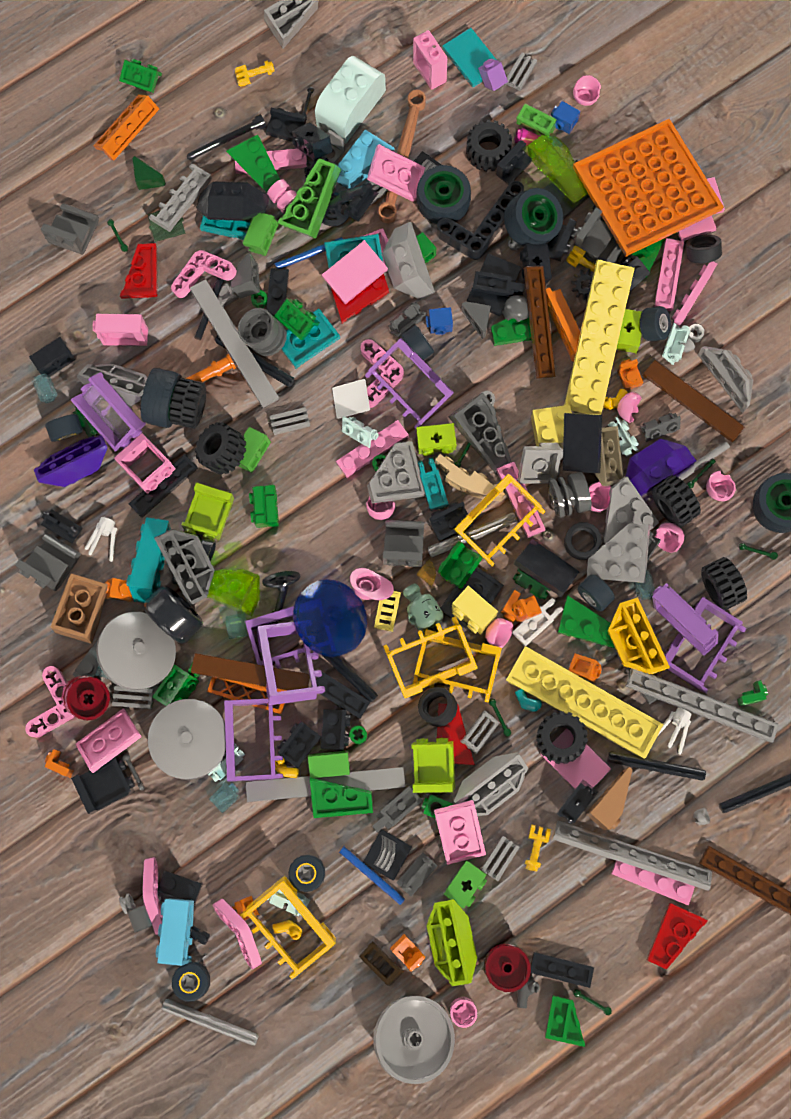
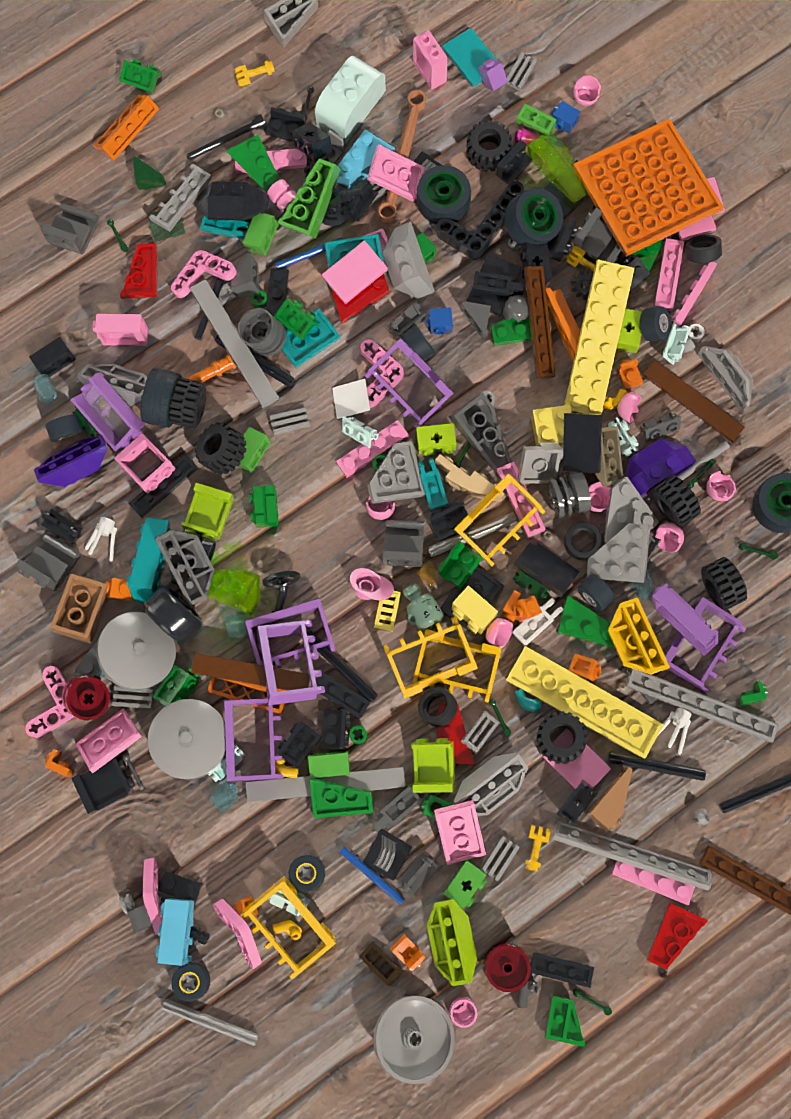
(330, 618): clear blue dish -> none

